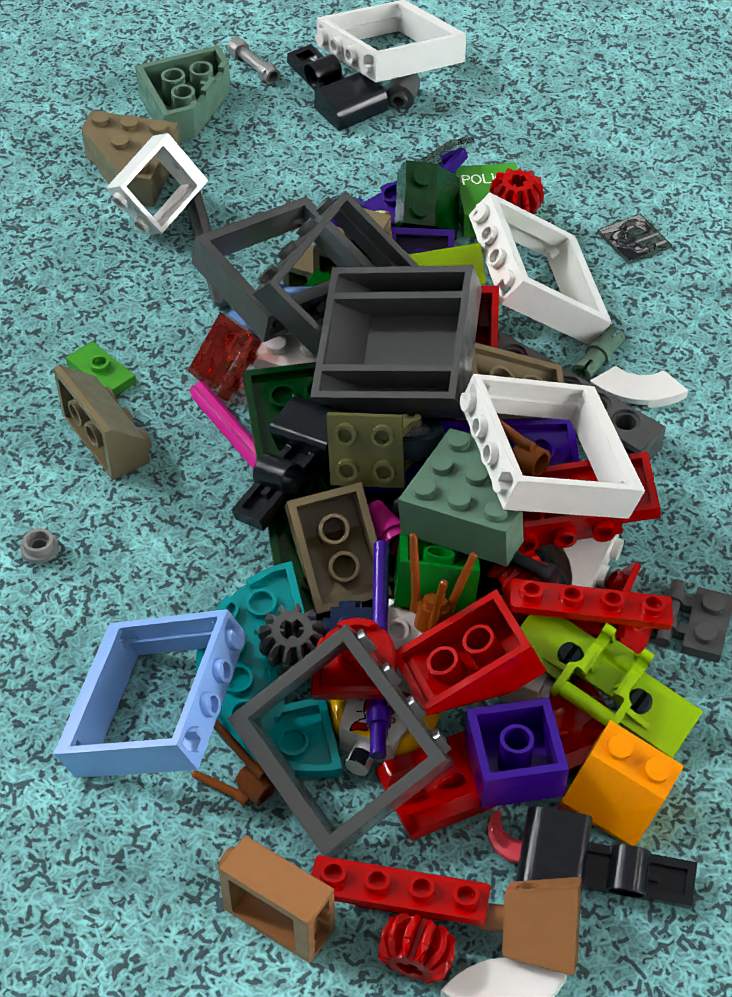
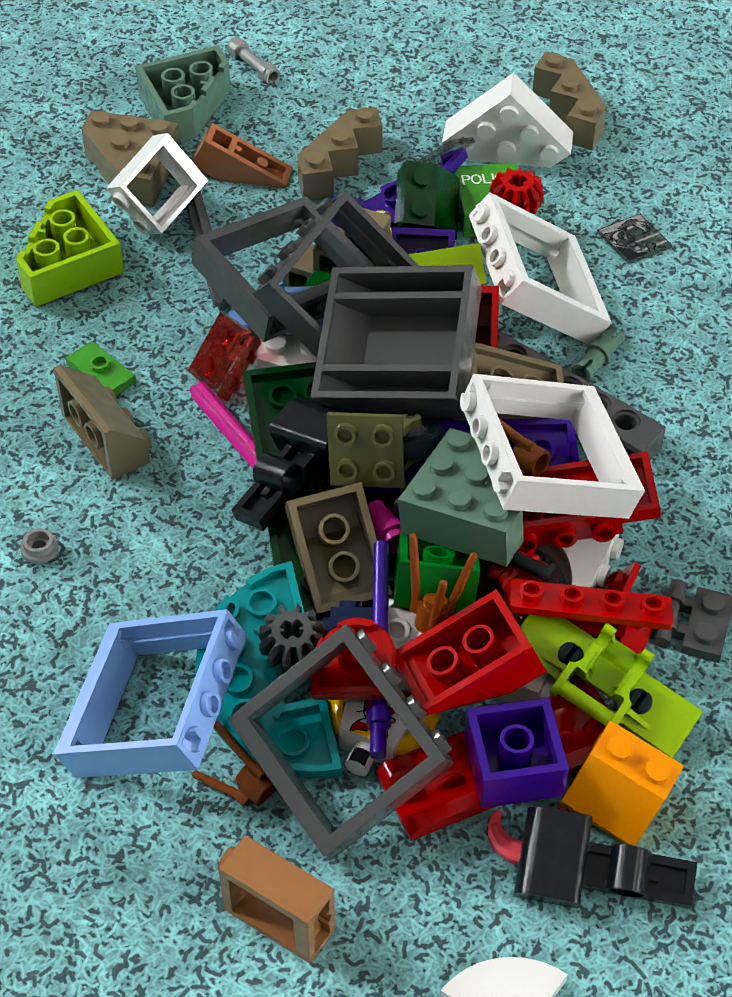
(67, 251): none -> lime brick
(238, 161): none -> nougat slope
(337, 151): none -> dark tan brick
(338, 98): black plate -> none
(403, 91): dark grey brick -> none
(404, 890): red bracket -> none
(416, 948): red gear -> none
(434, 48): white window -> none
(511, 127): none -> white brick
(539, 922): medium nougat torso -> none
(571, 98): none -> dark tan brick
(649, 390): white tile -> none

